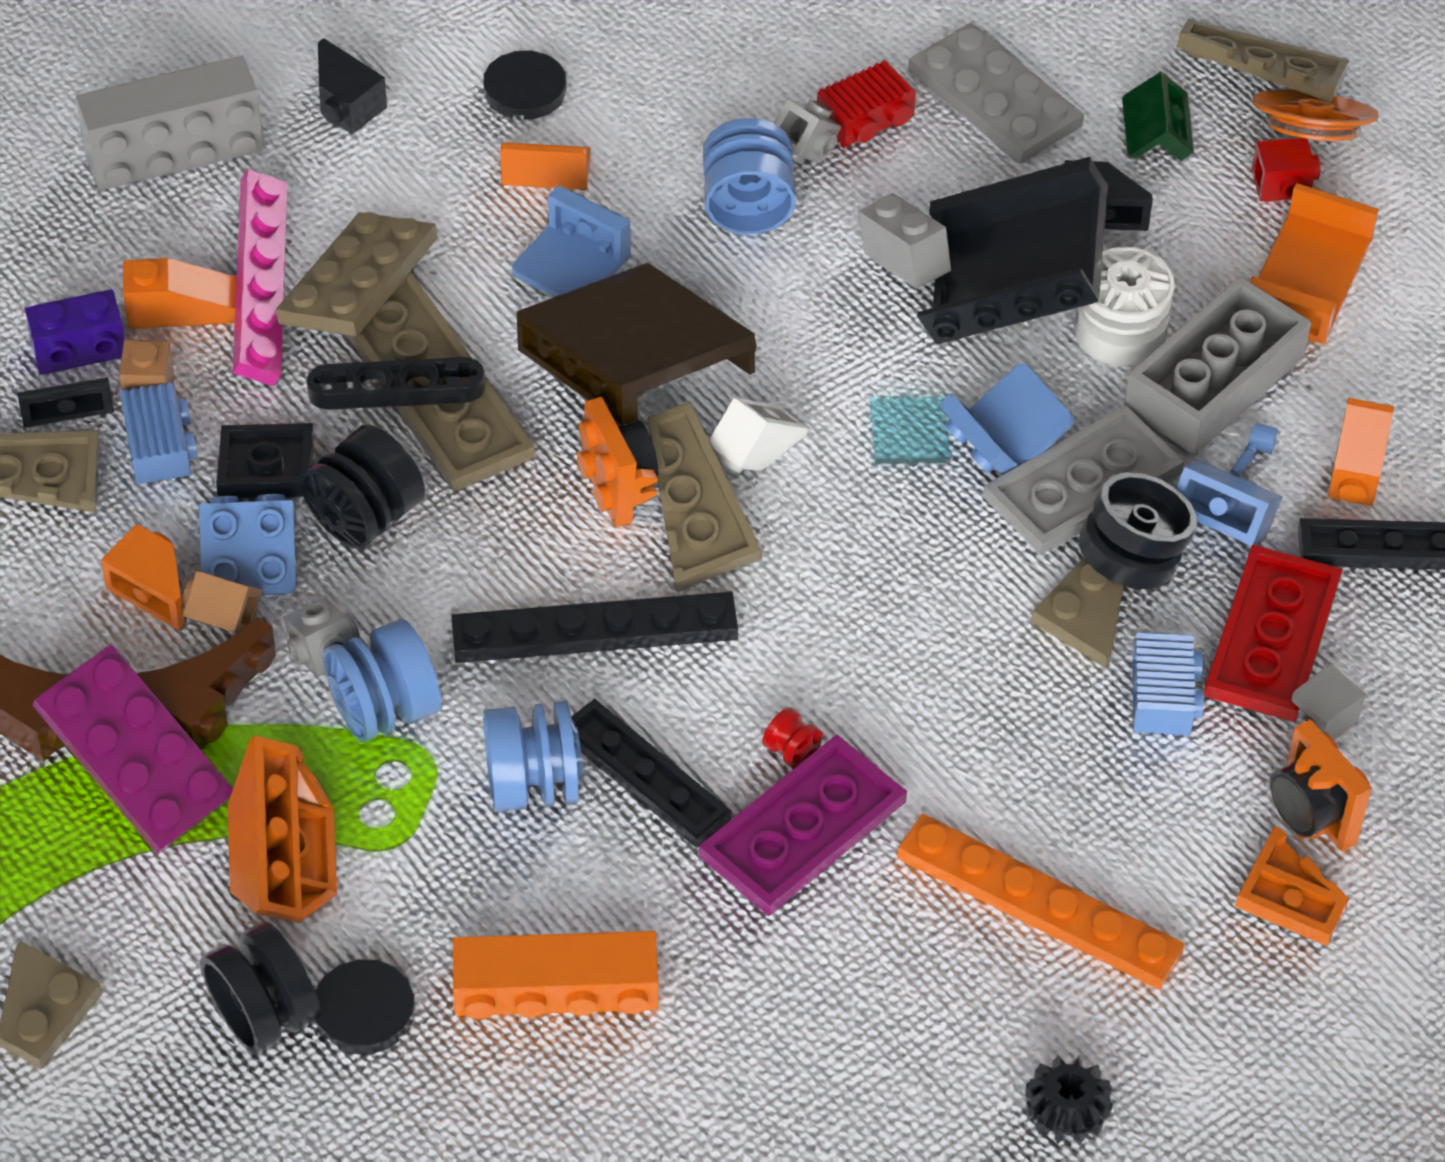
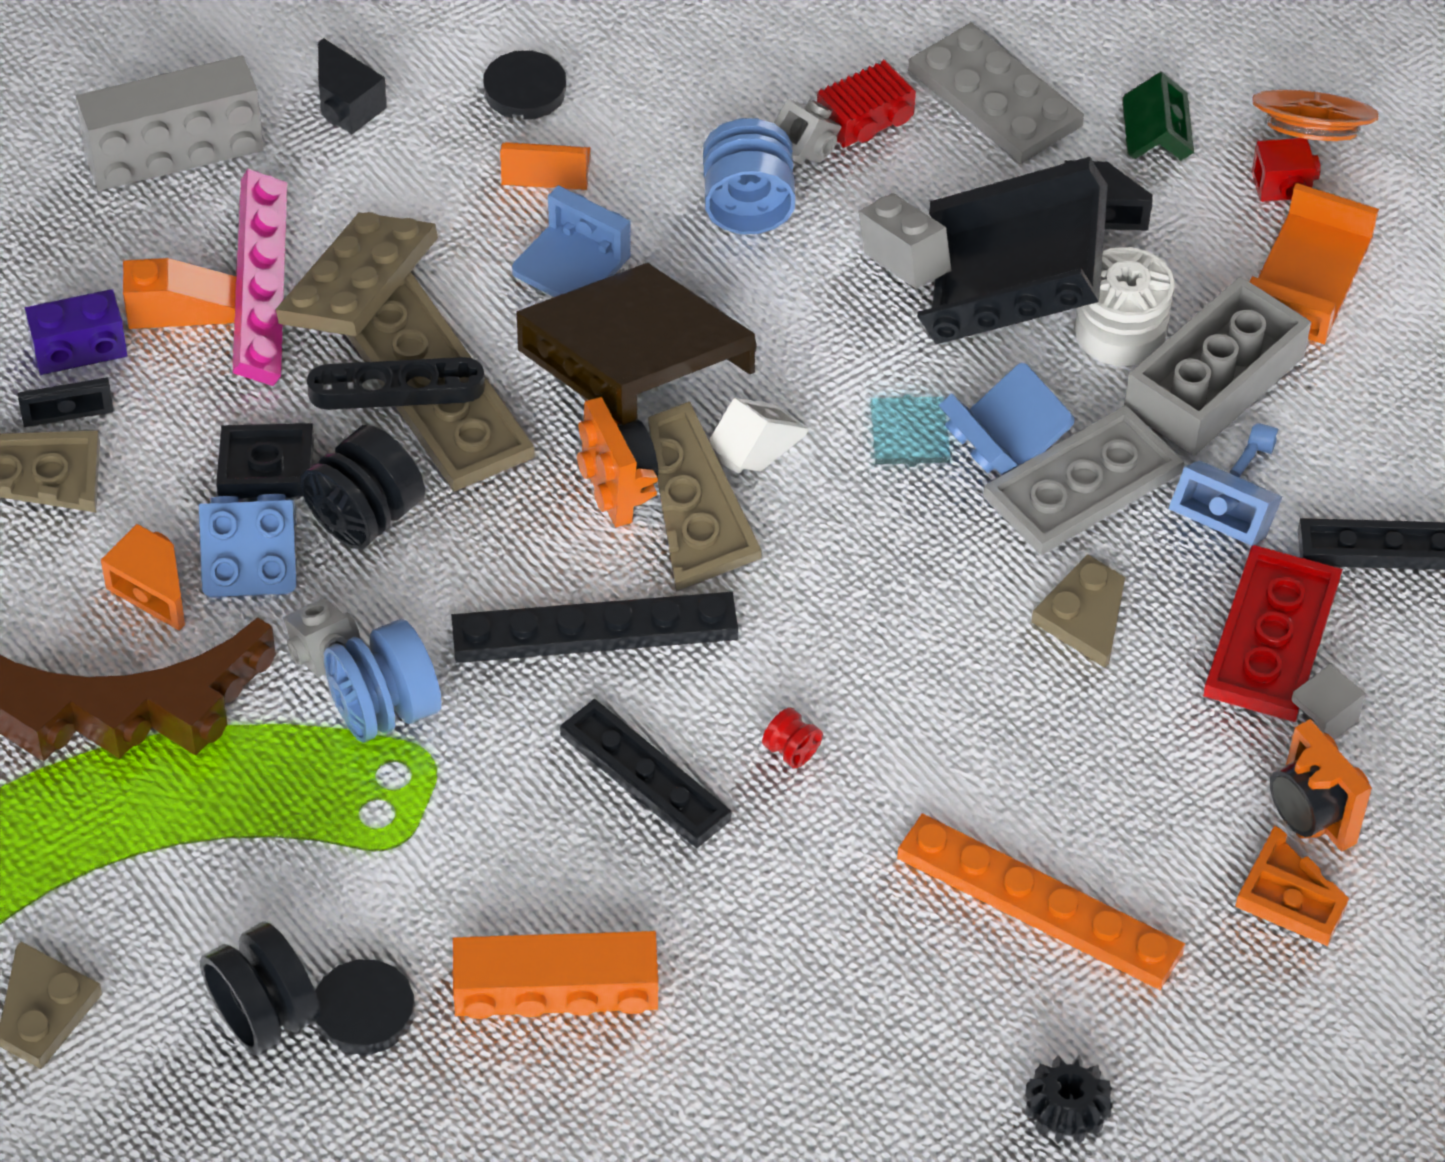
(133, 749): magenta plate -> none
(146, 364): medium nougat brick -> none
(156, 432): medium blue brick -> none
(220, 601): medium nougat brick -> none
(280, 834): orange wedge -> none
(531, 756): medium blue wheel -> none
(802, 824): magenta plate -> none
(1137, 530): black wheel -> none
(1165, 683): medium blue brick -> none
(1274, 61): dark tan wing -> none
(1360, 451): orange slope -> none

